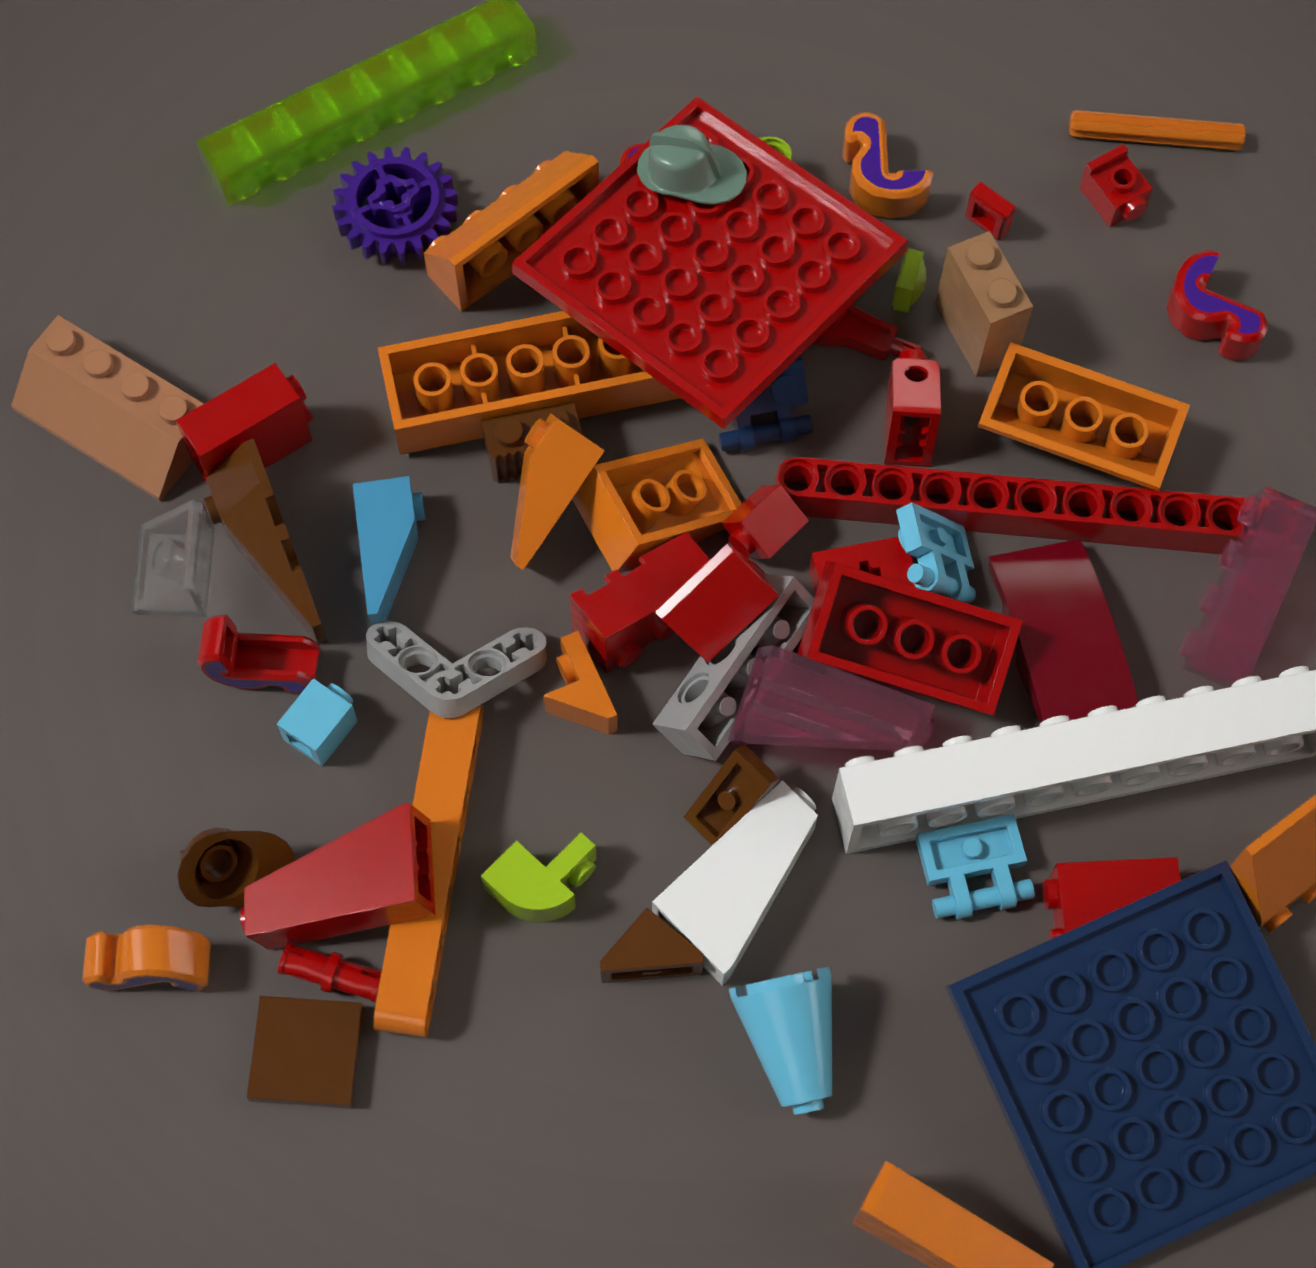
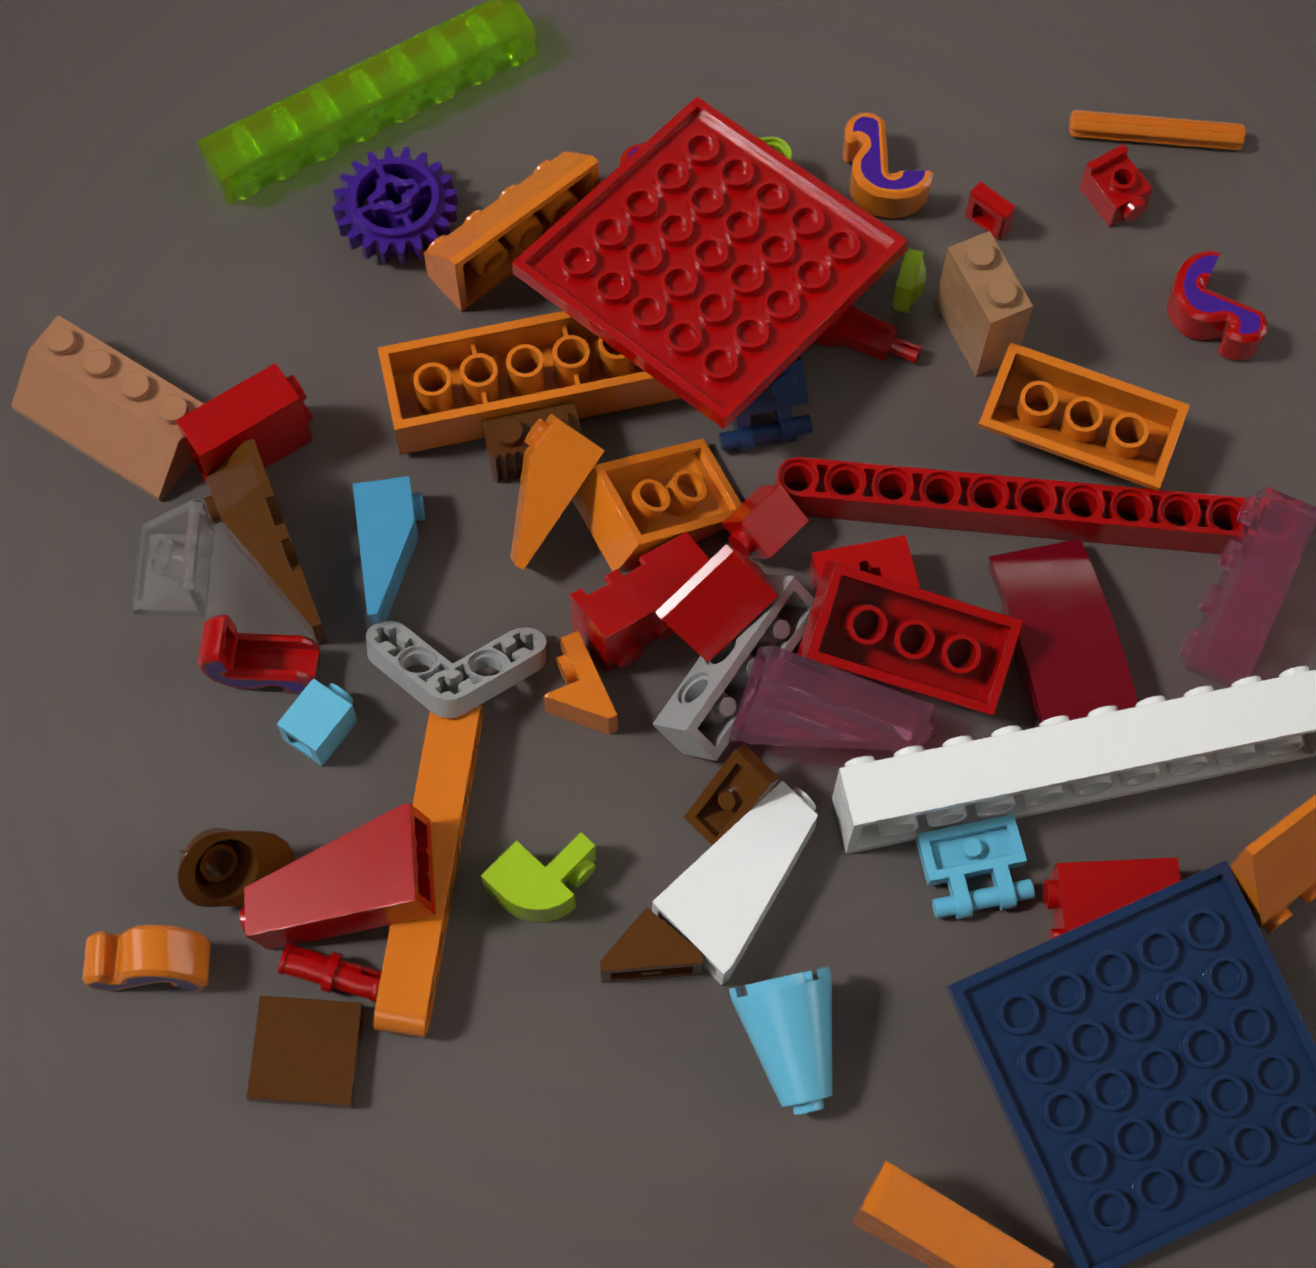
(690, 167): sand green piece -> none
(912, 393): red torso -> none
(940, 552): medium azure plate -> none

